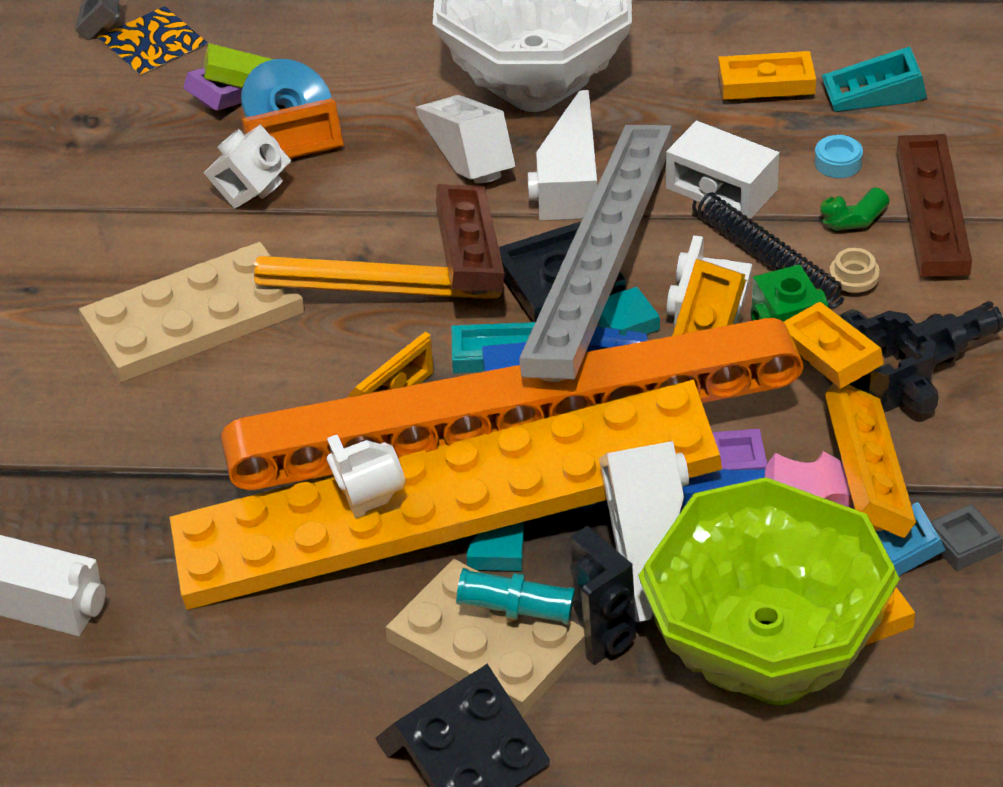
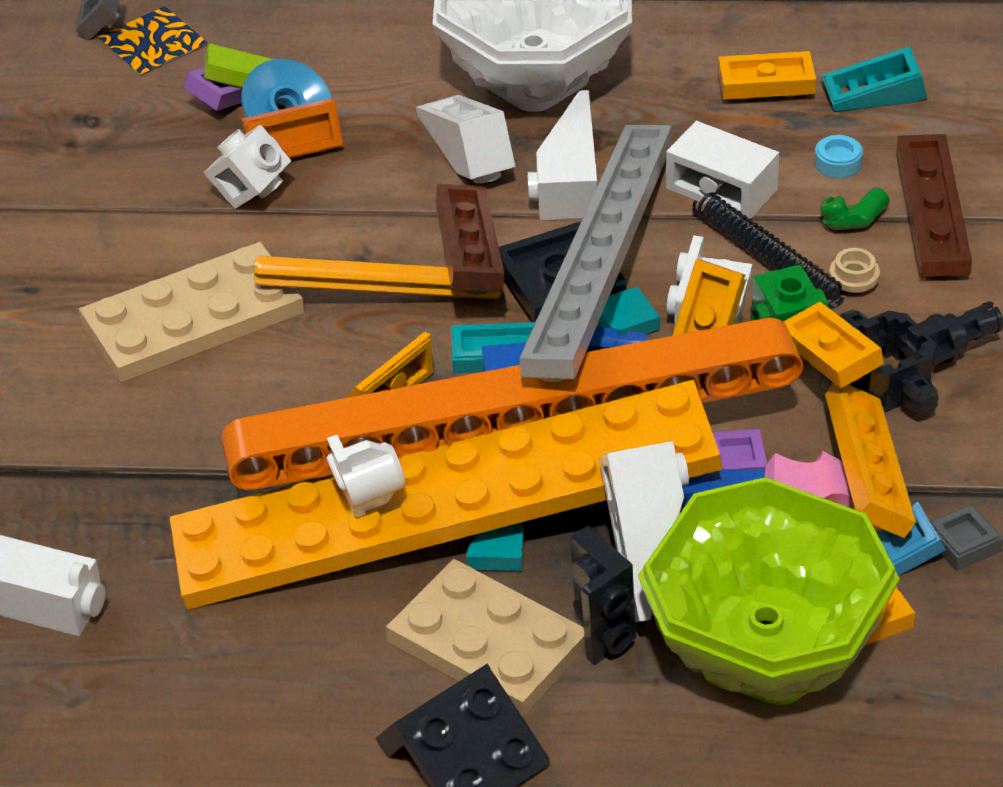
(515, 596): teal pin -> none

